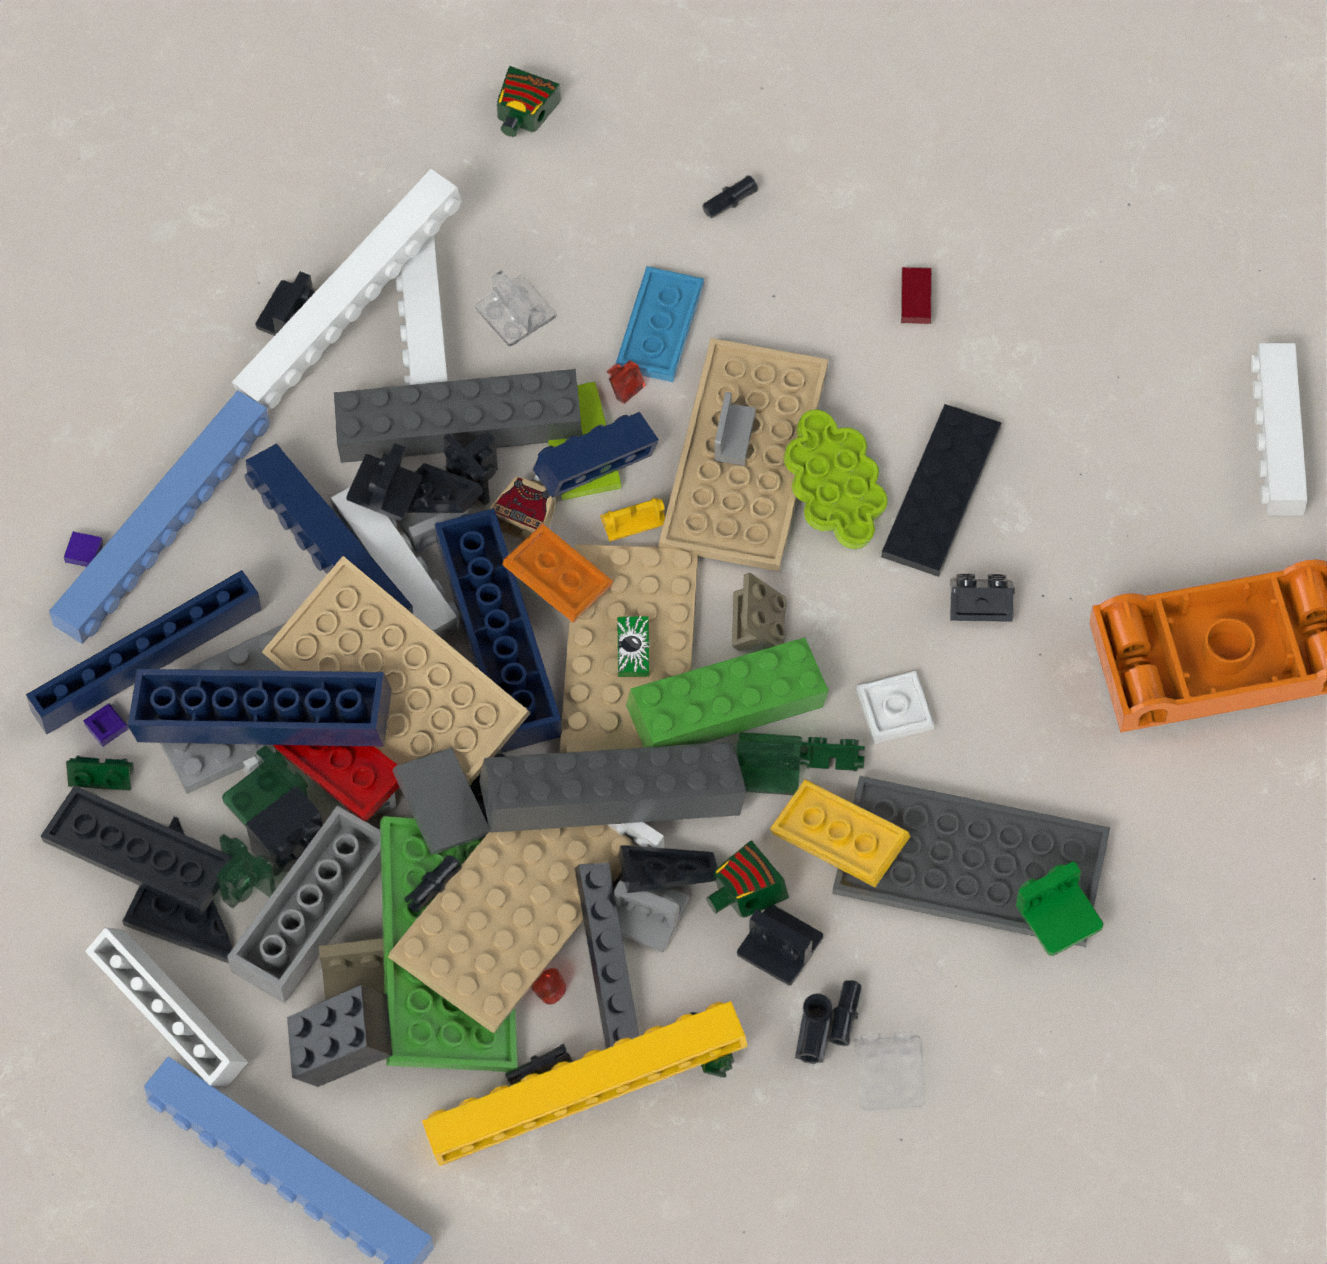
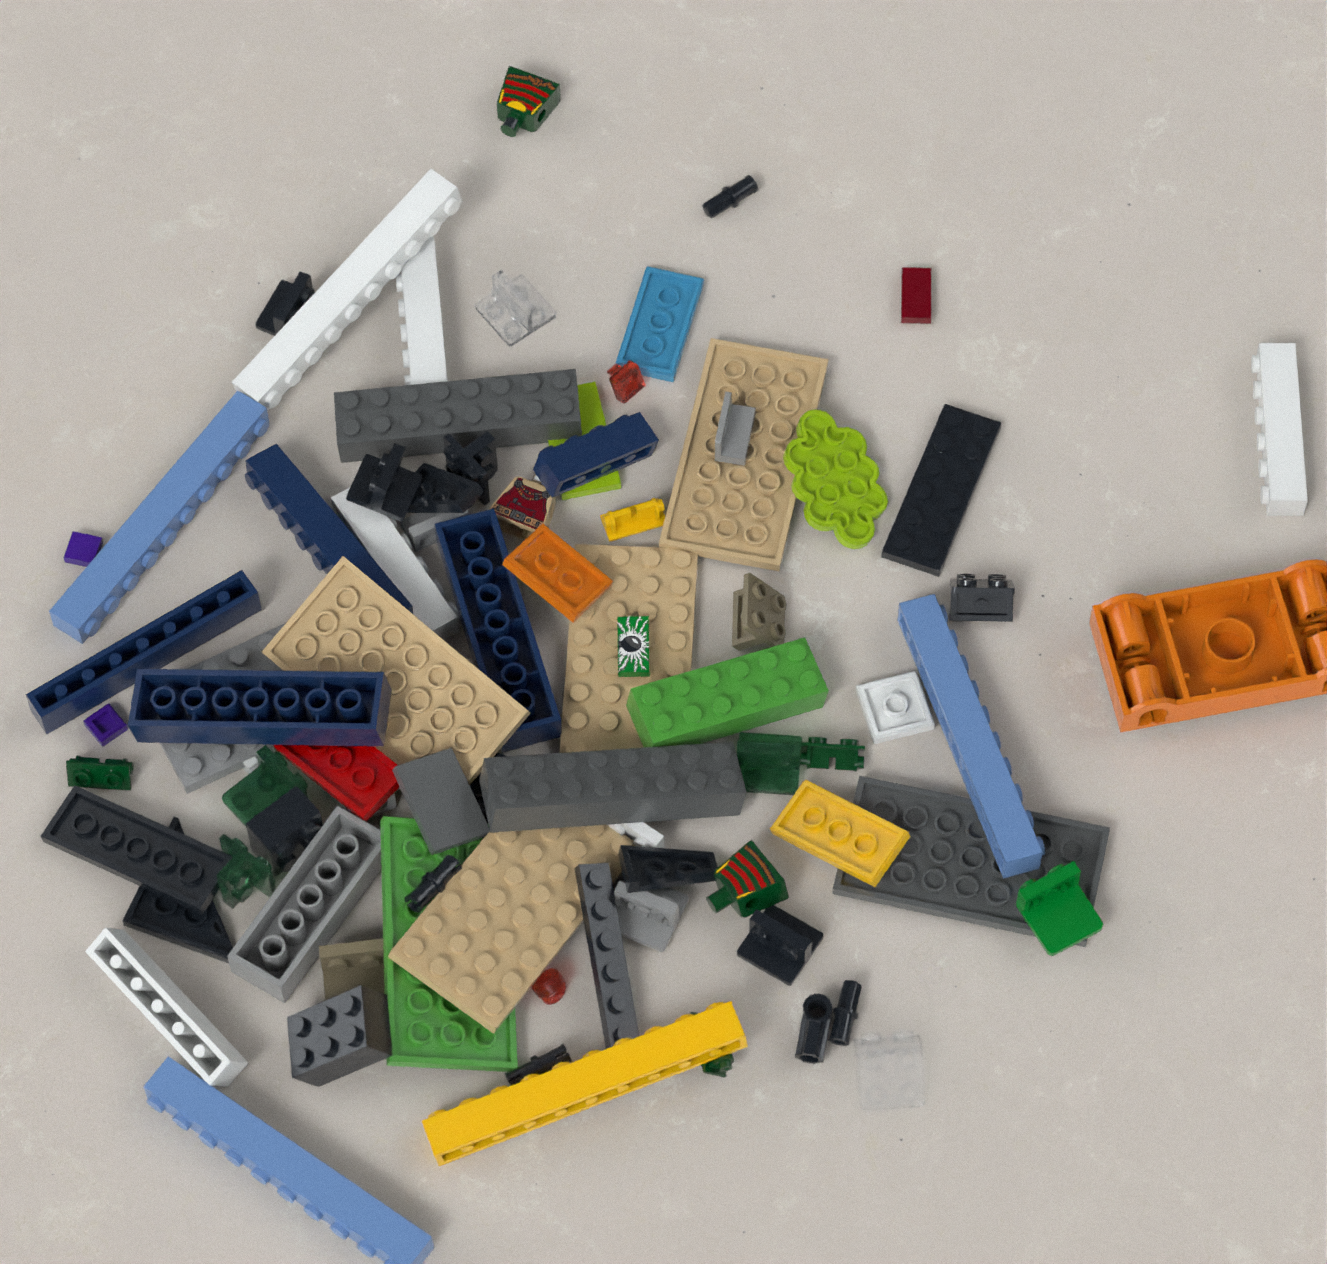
(970, 736): none -> medium blue brick

